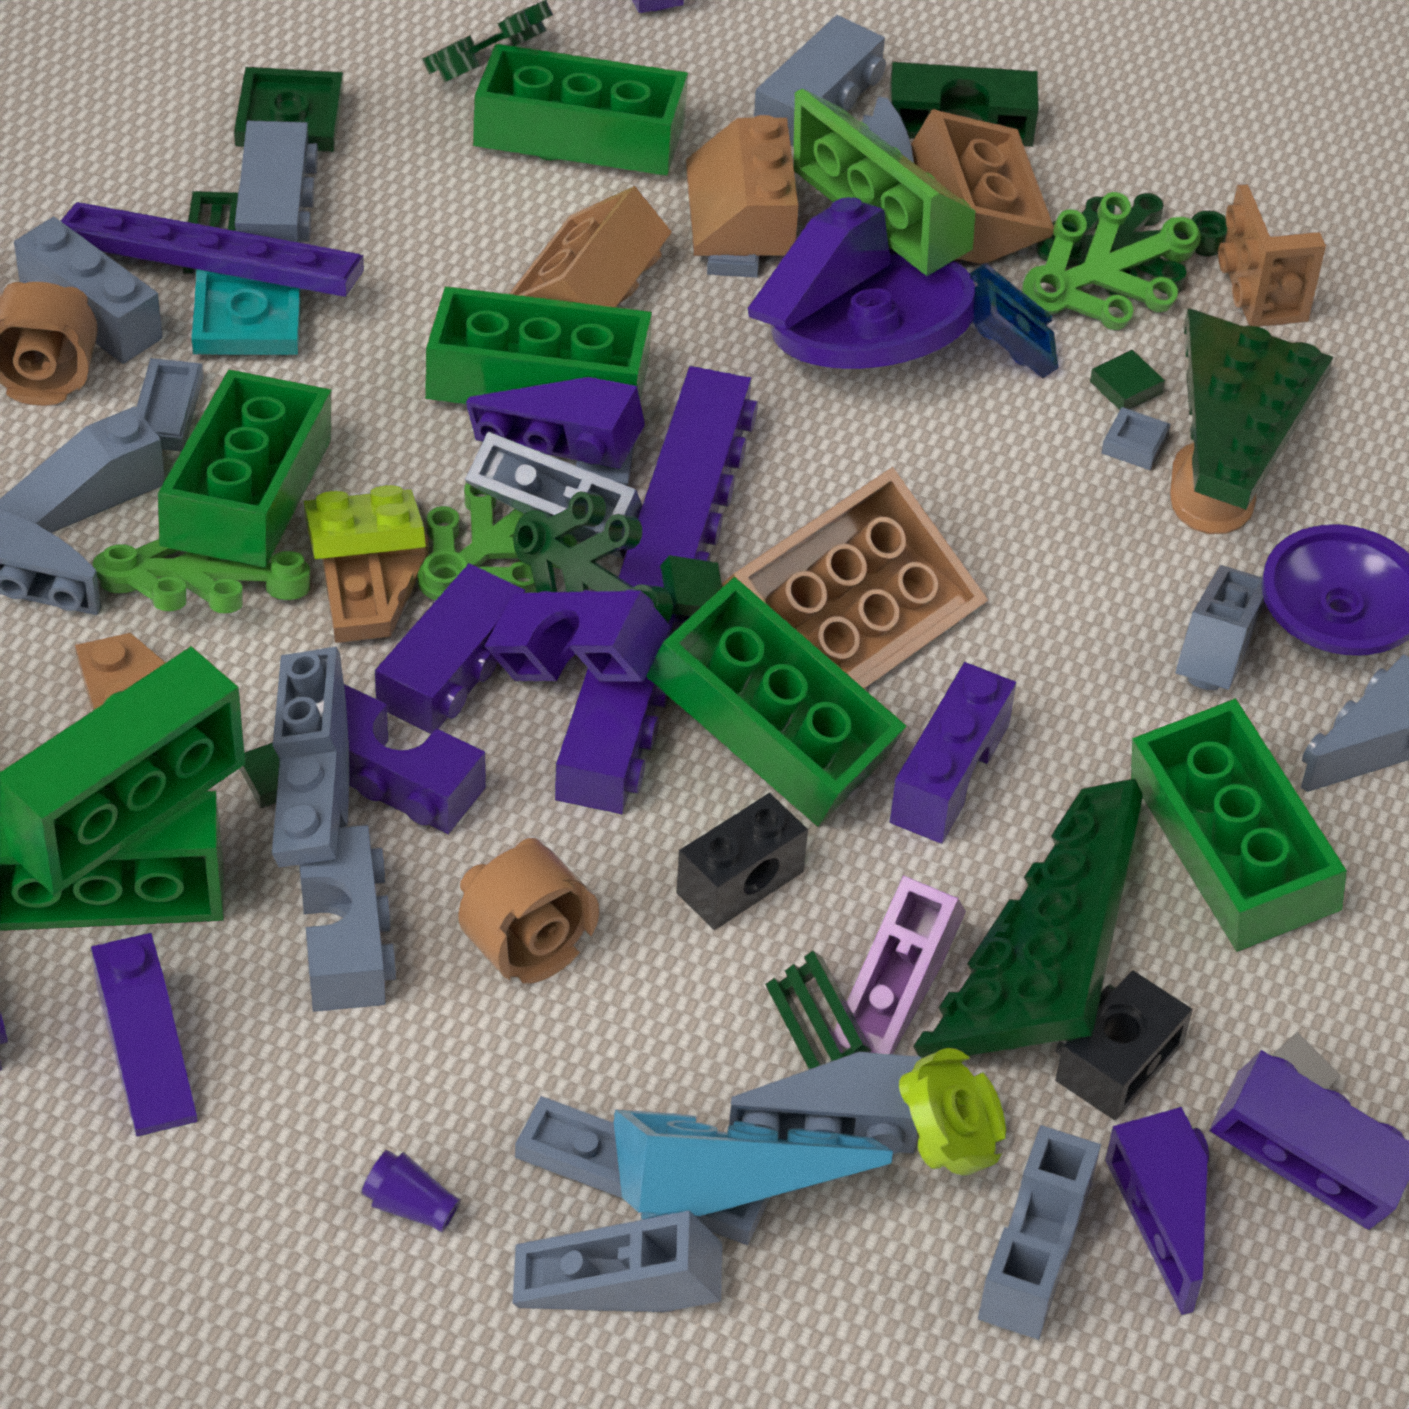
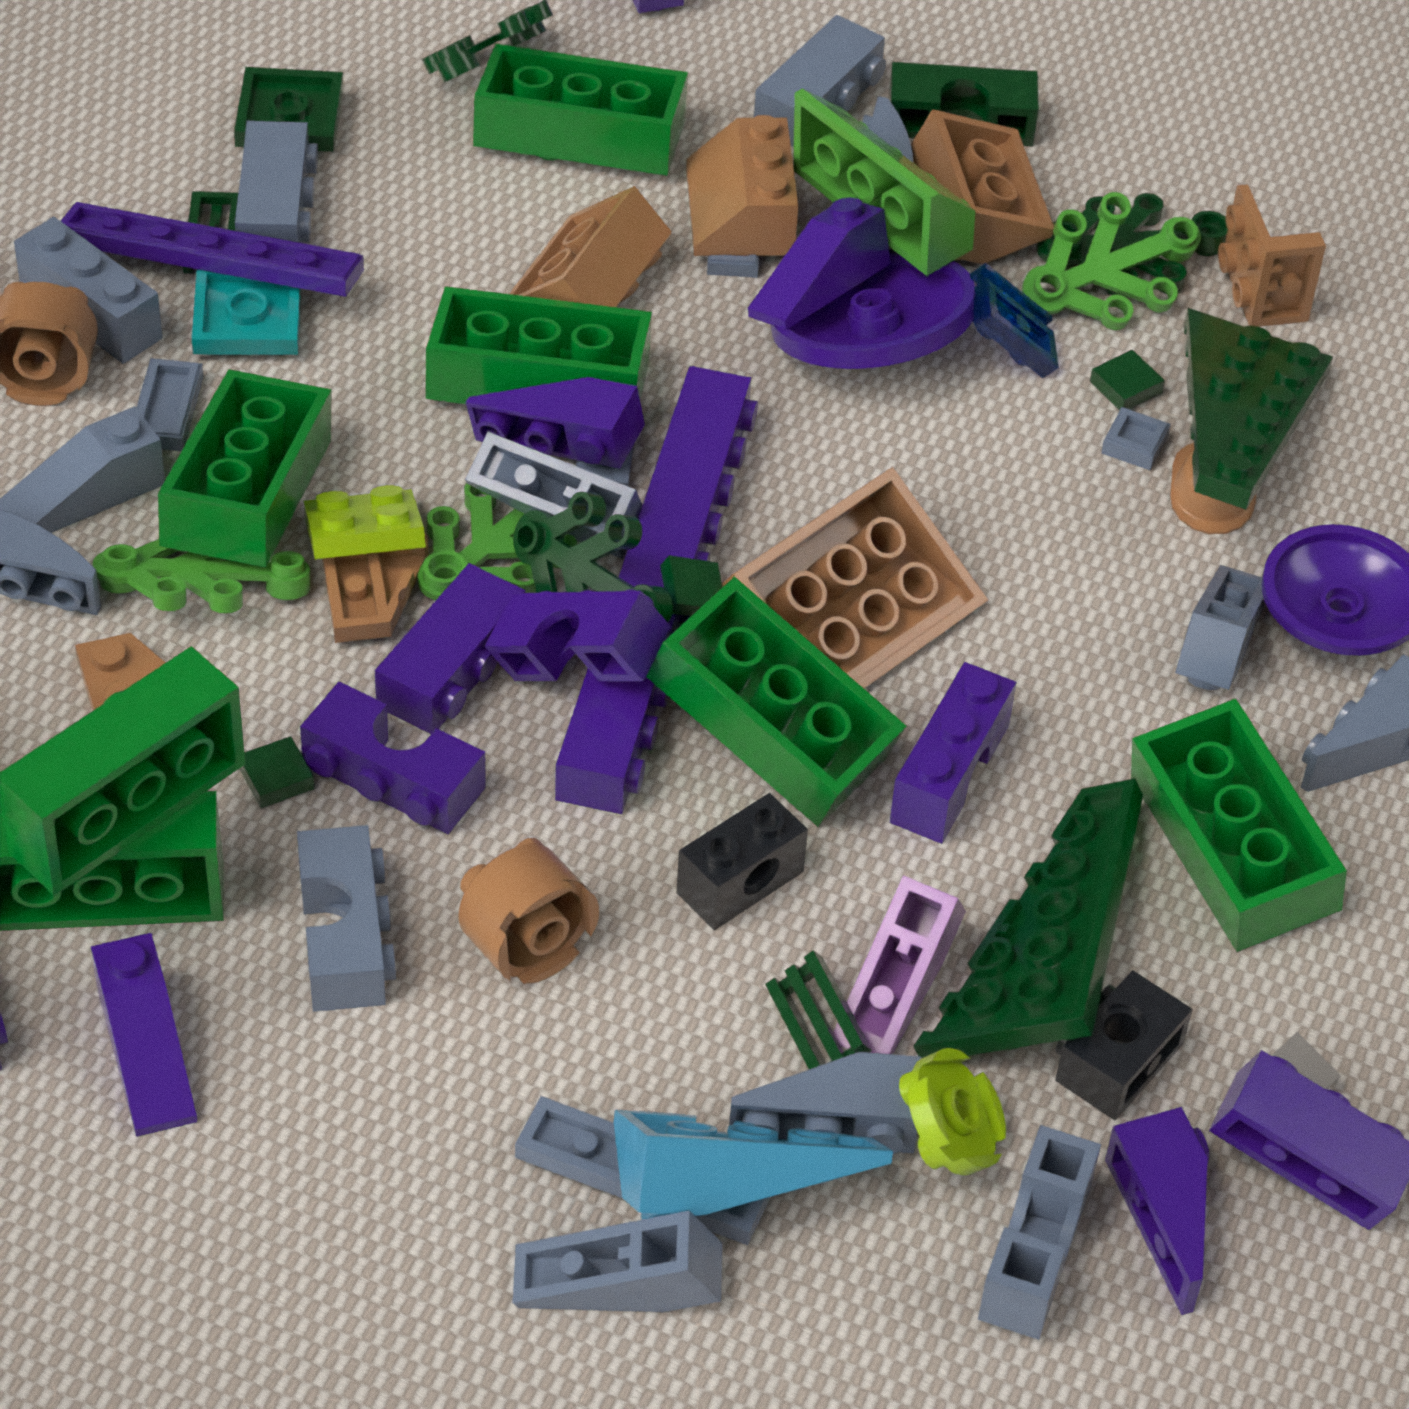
(313, 757): sand blue slope -> none
(408, 1191): dark purple cone -> none

